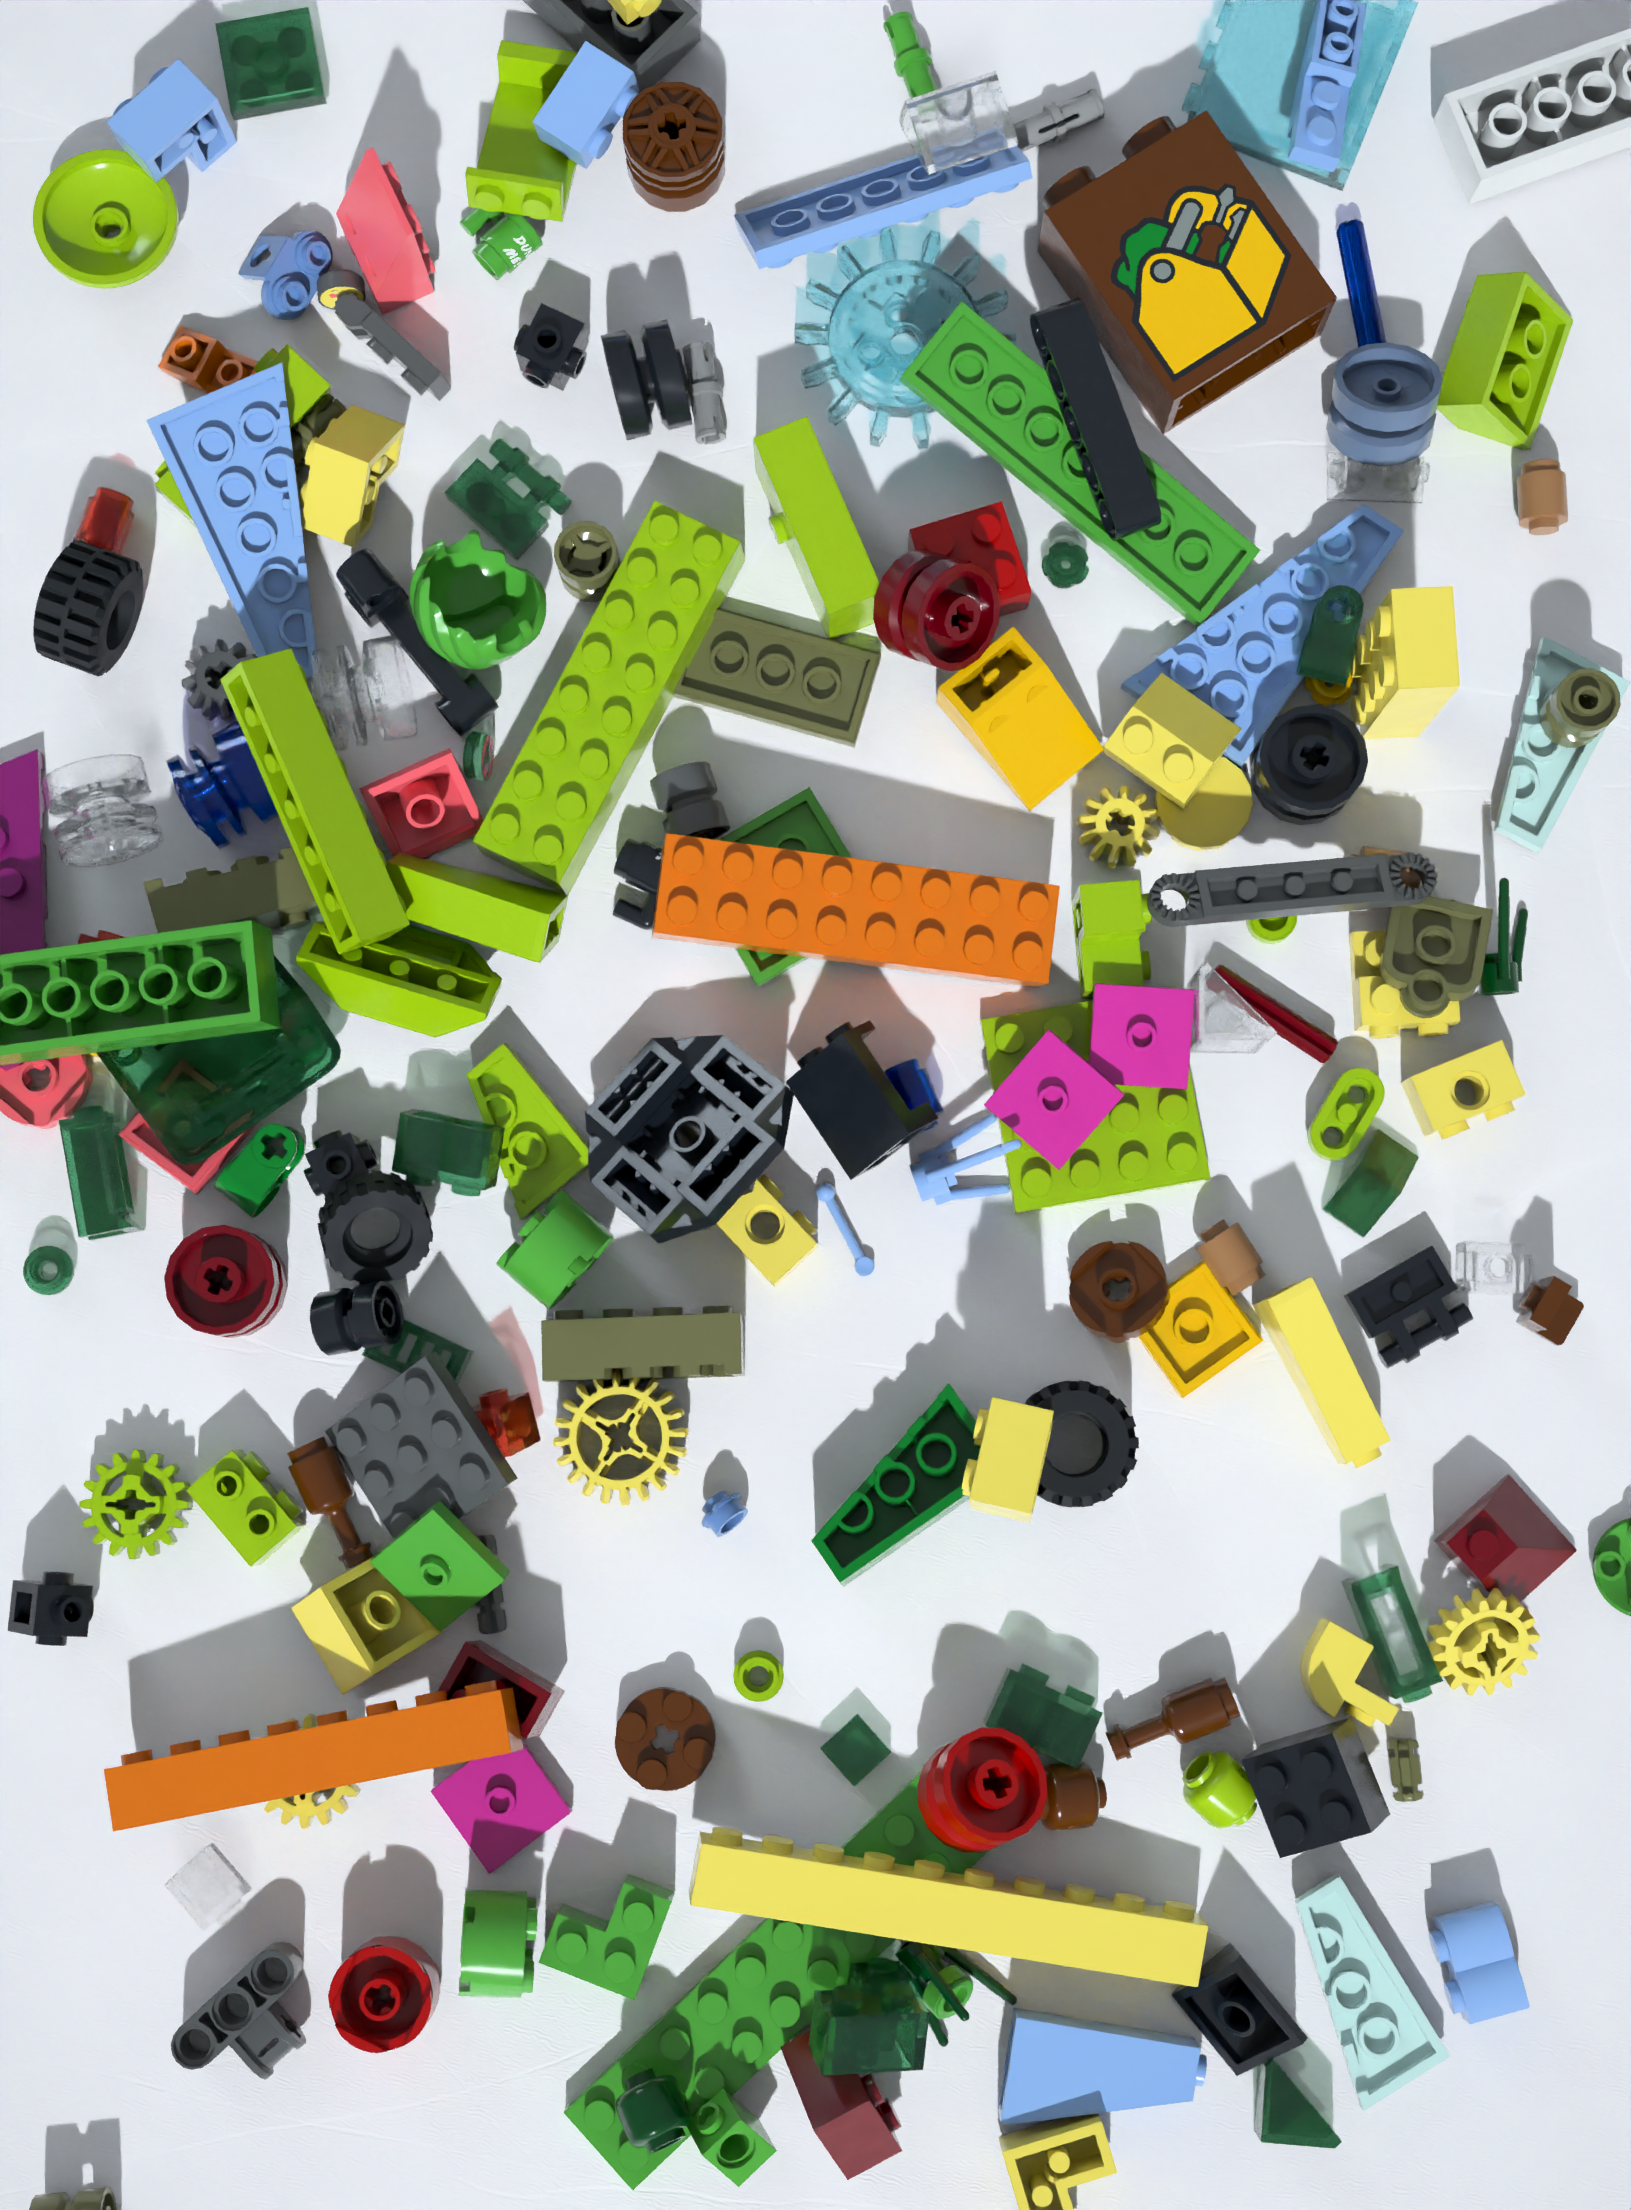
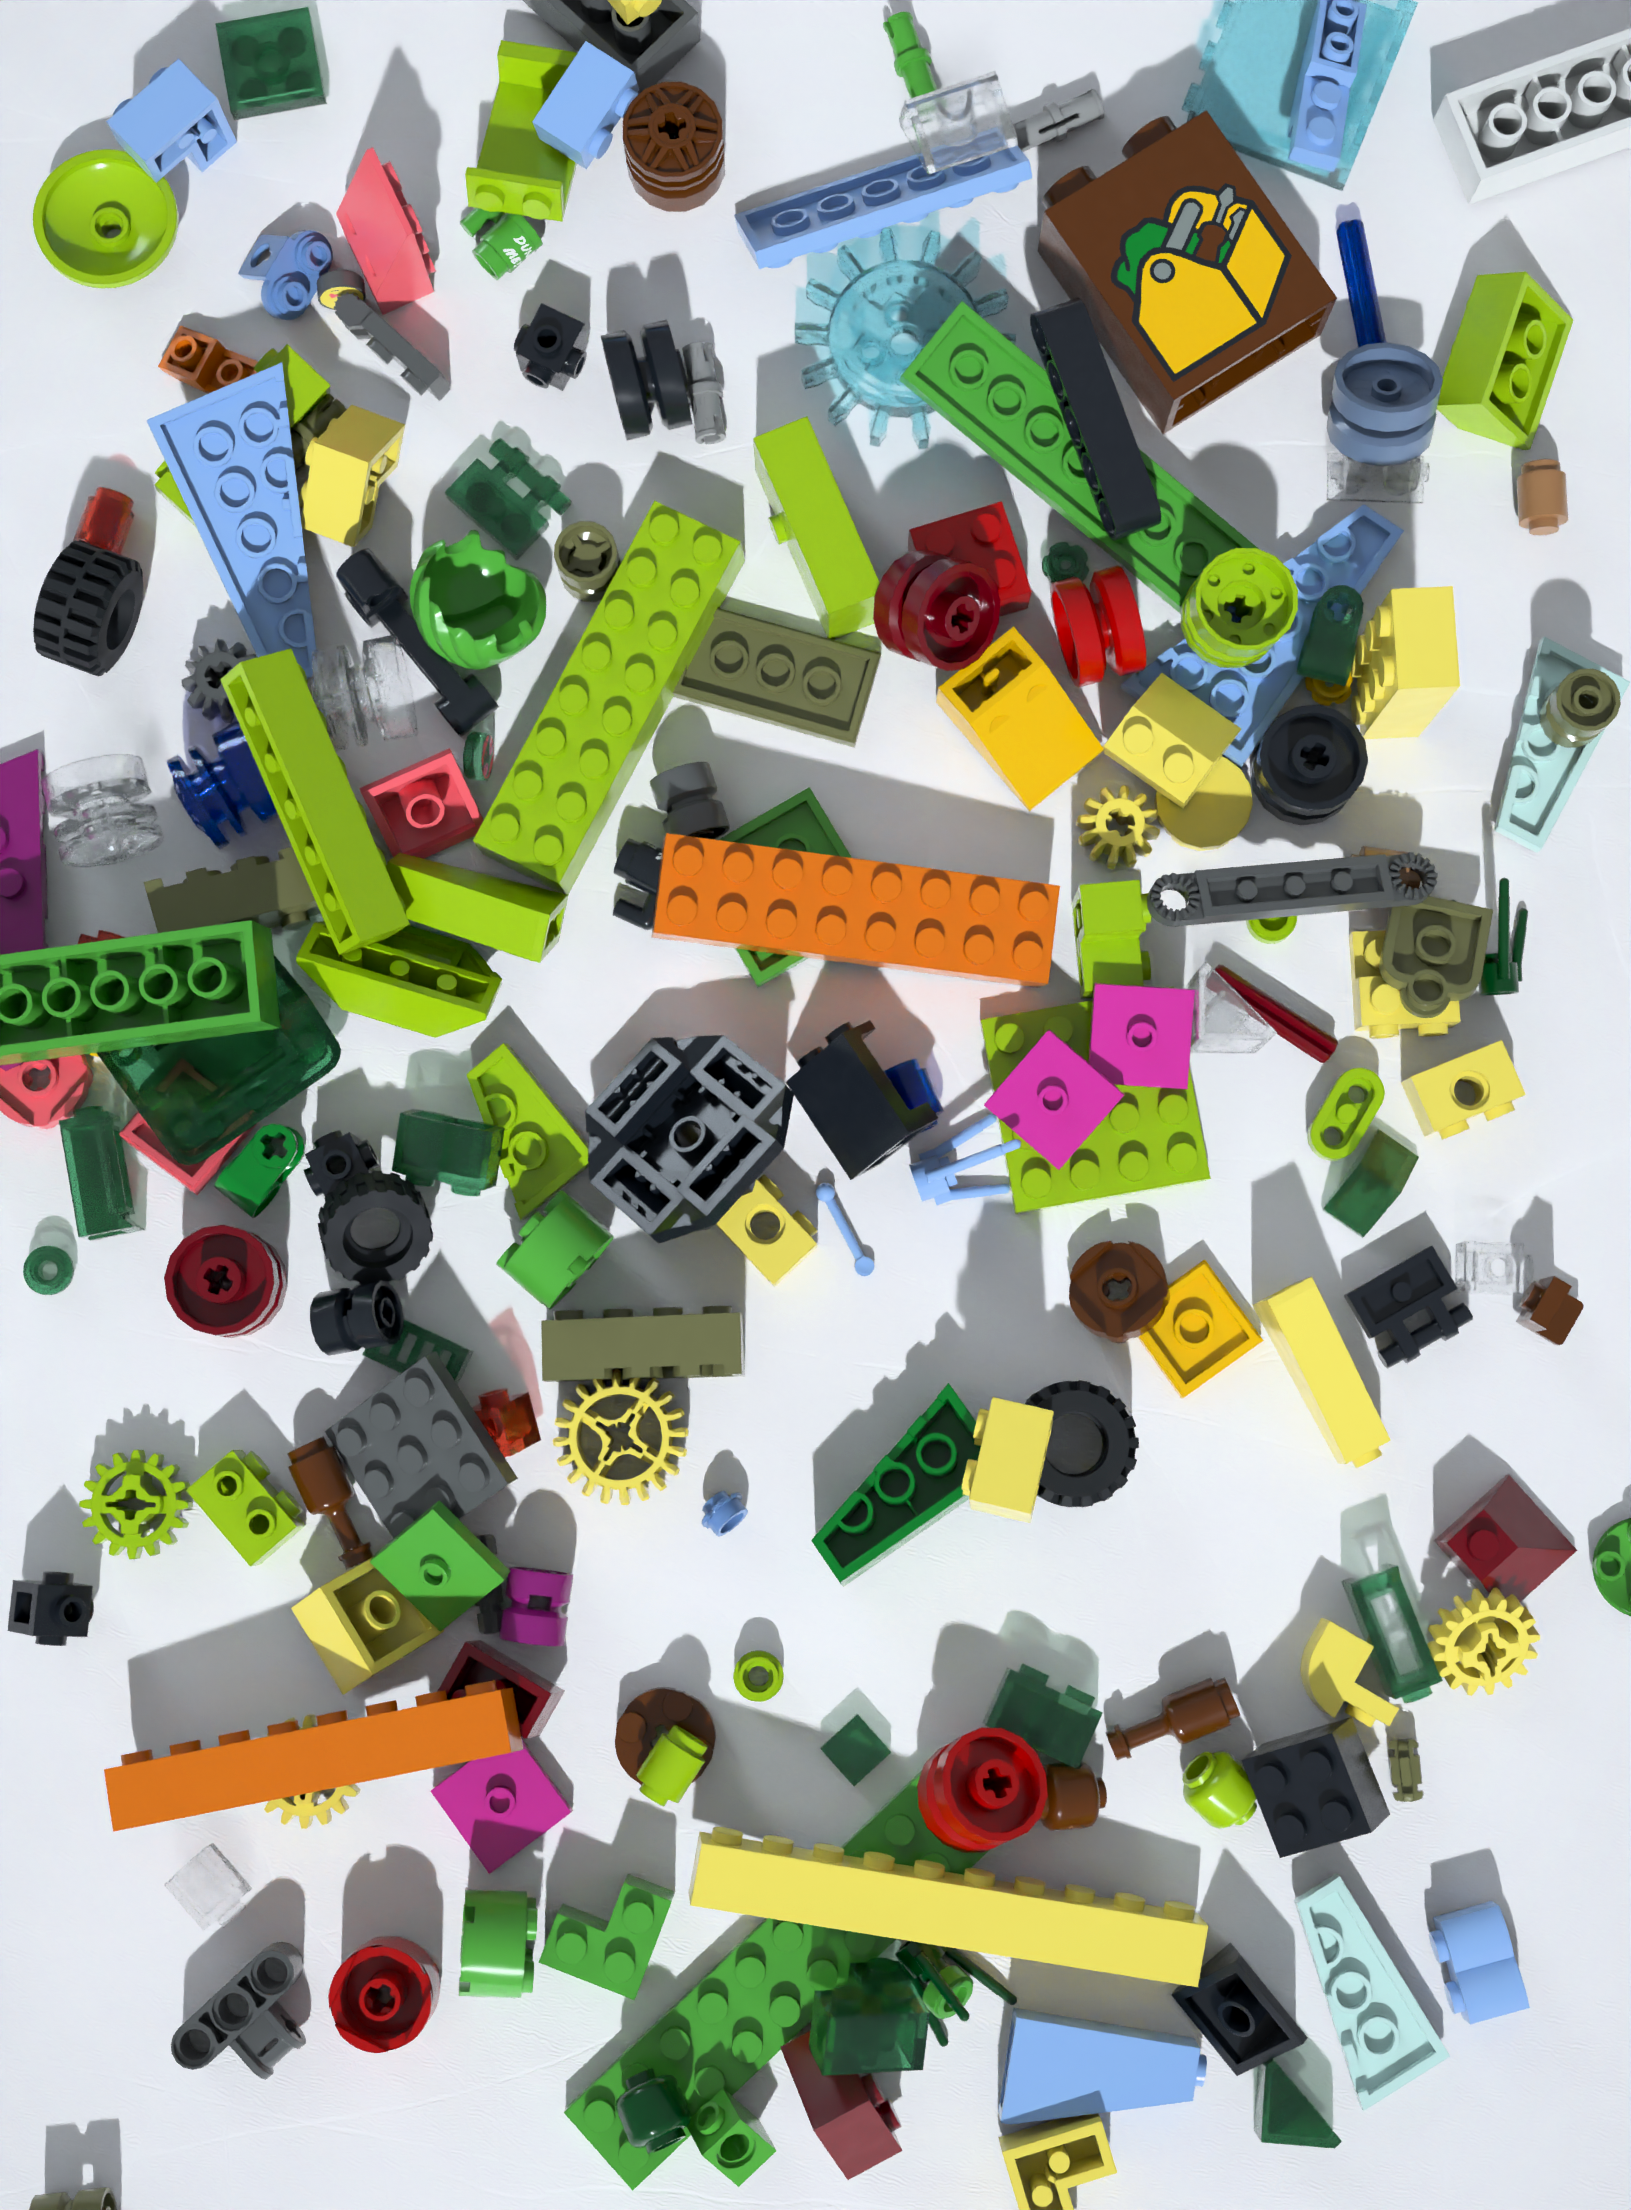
(535, 1624): none -> magenta wheel
(671, 1766): none -> lime brick
(1098, 626): none -> red wheel
(1230, 1257): medium nougat brick -> none
(1263, 600): none -> lime wheel

